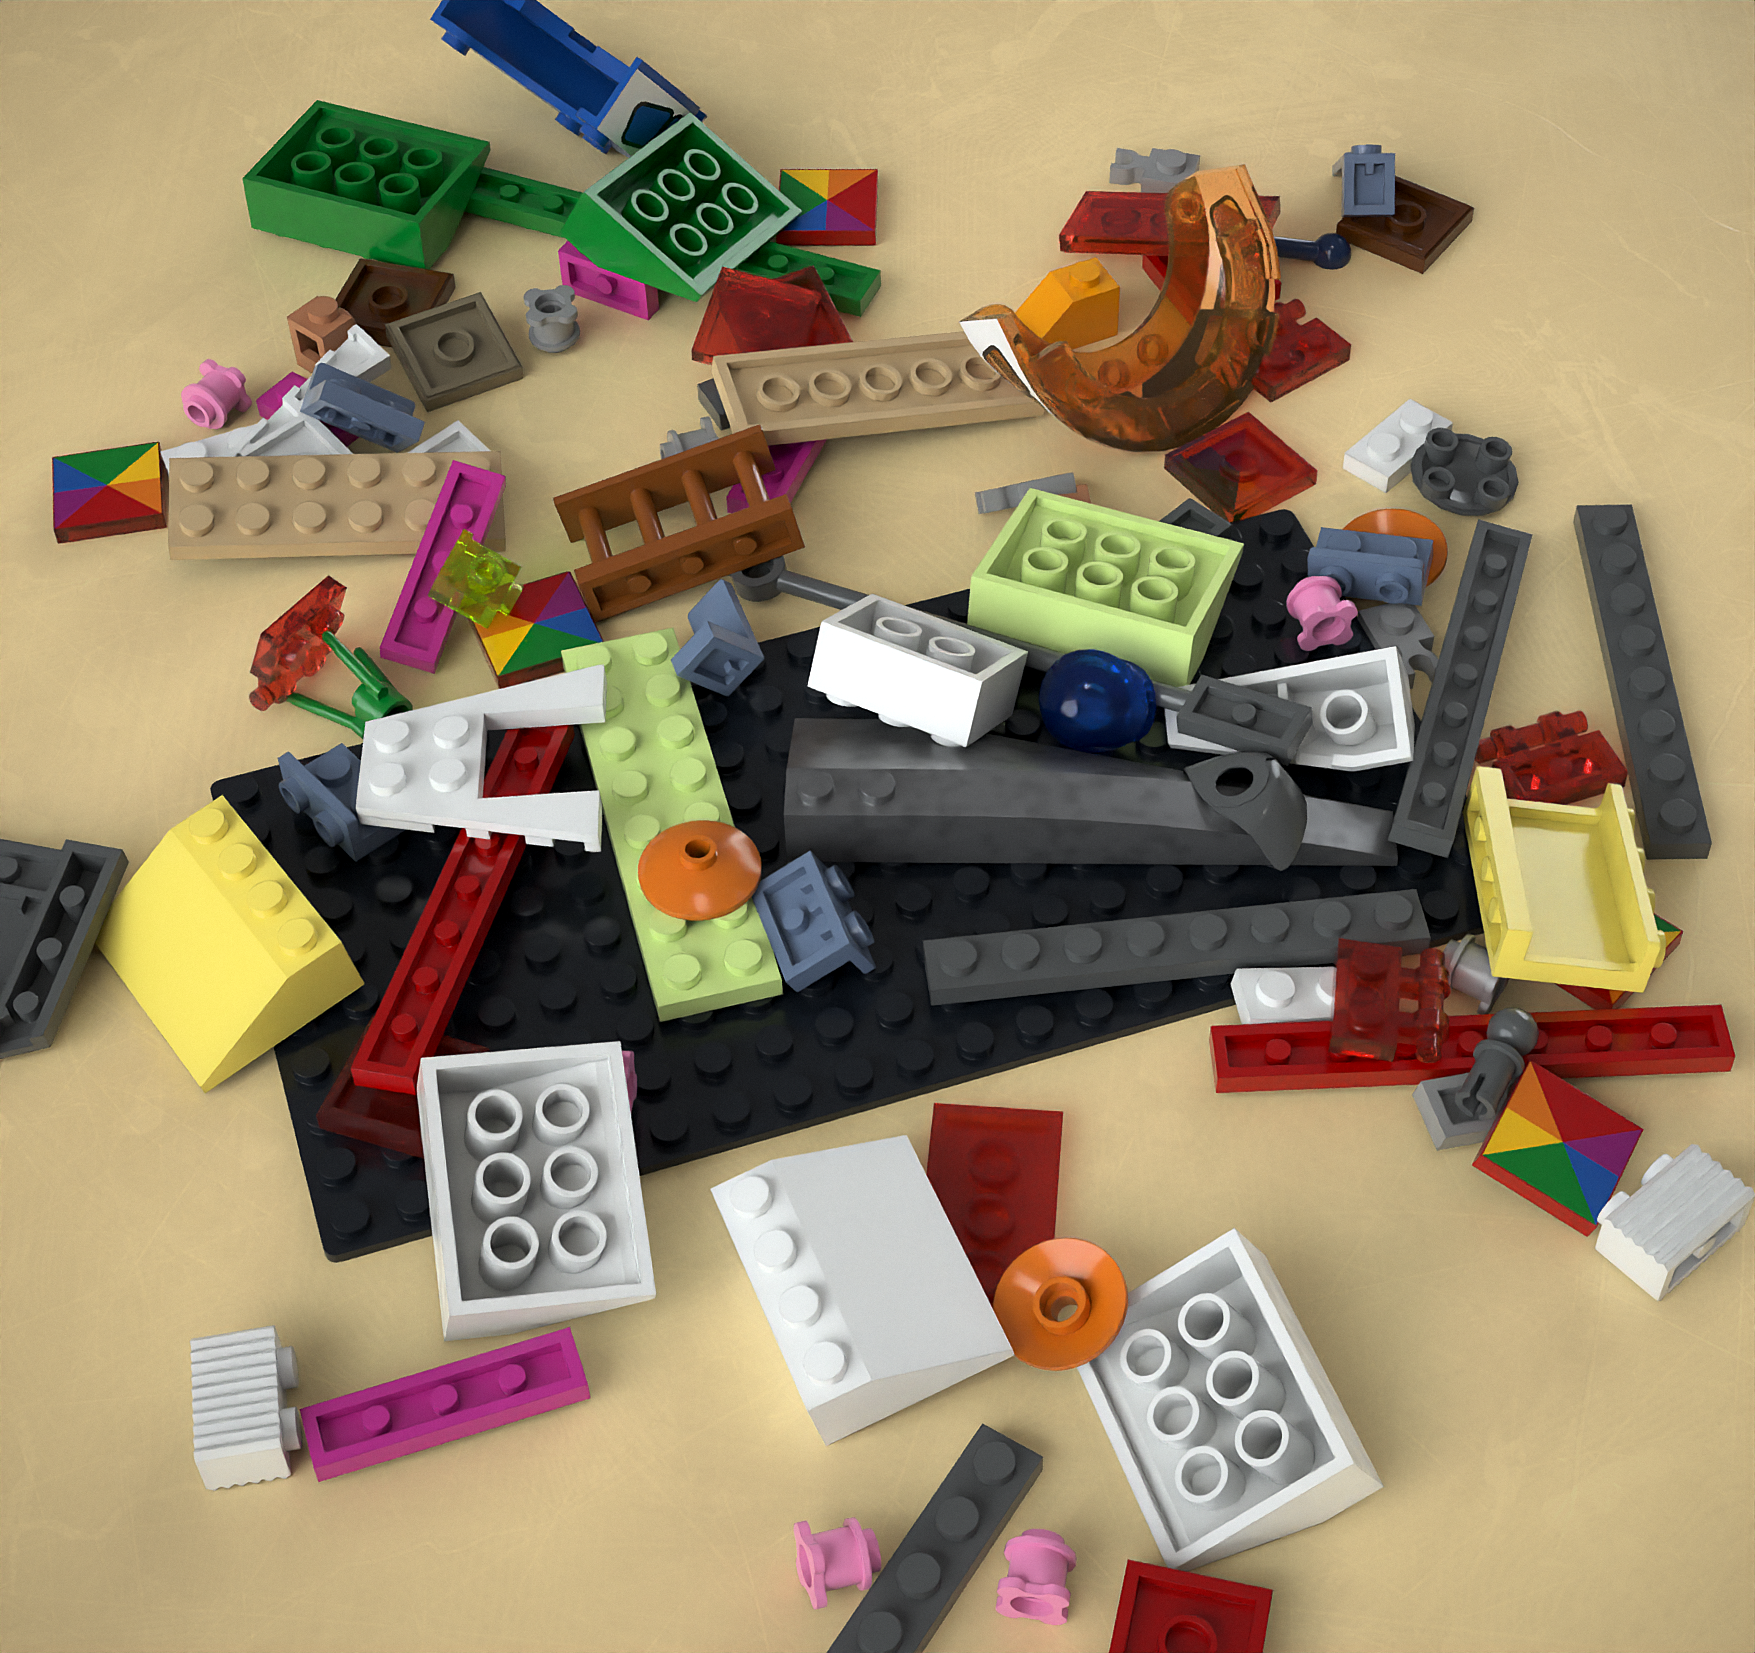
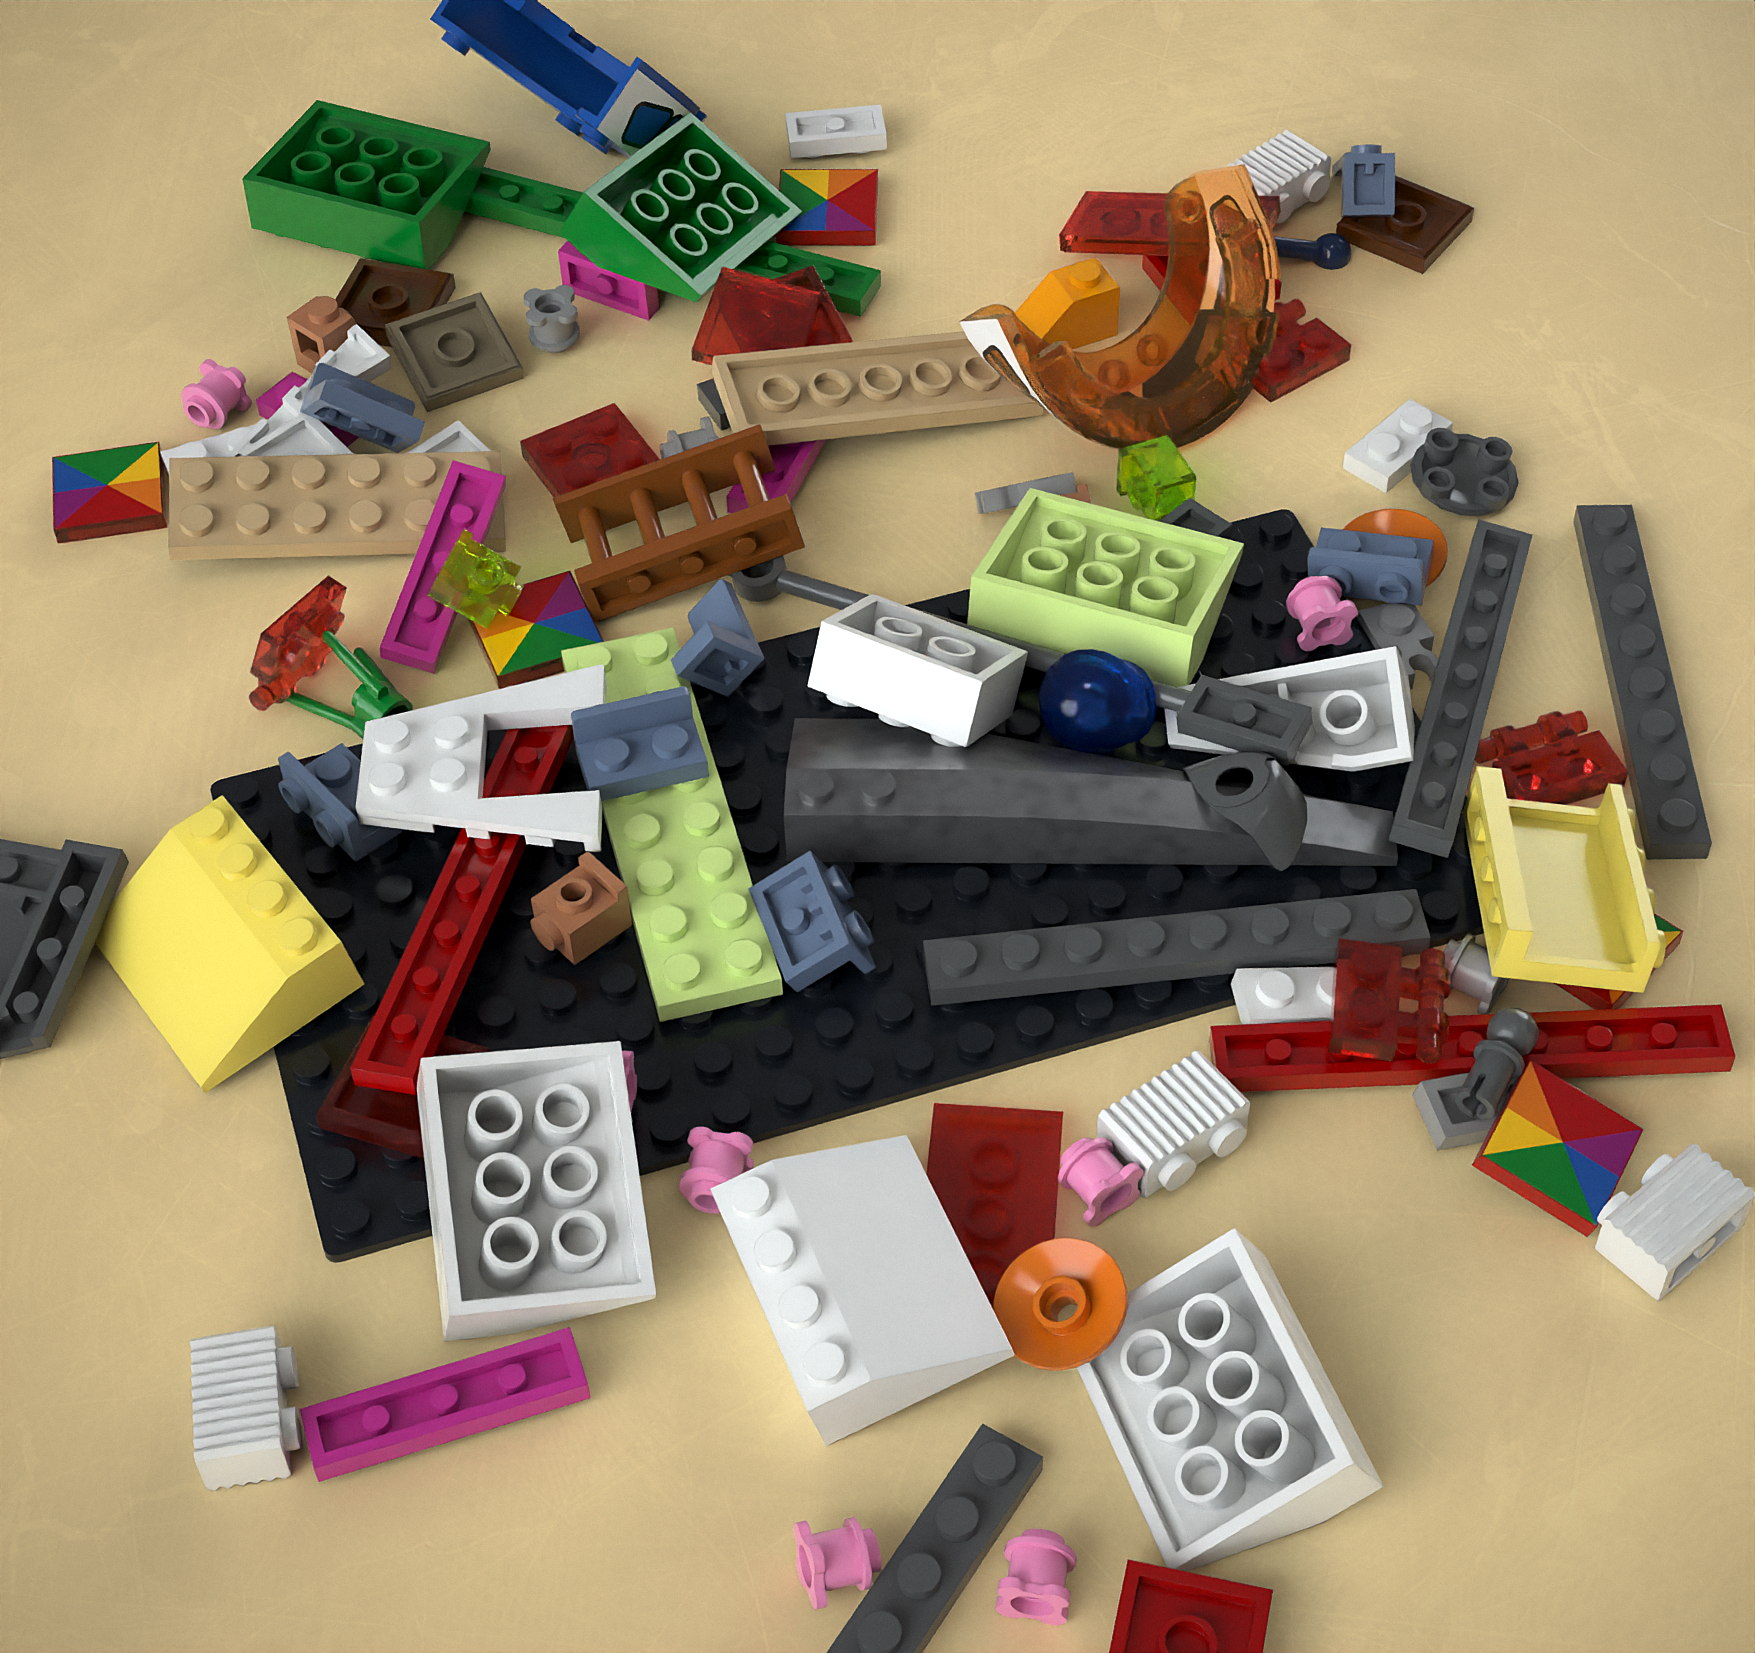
(581, 910): none -> nougat brick
(586, 450): none -> clear red plate
(639, 744): none -> sand blue bracket
(699, 870): orange dish -> none
(713, 1160): none -> bright pink brick
(836, 131): none -> white plate
(1099, 1178): none -> bright pink brick
(1154, 173): light grey plate -> none
(1155, 477): none -> clear neon green brick
(1176, 1123): none -> white brick
(1240, 469): clear red tile -> none
(1288, 170): none -> white brick

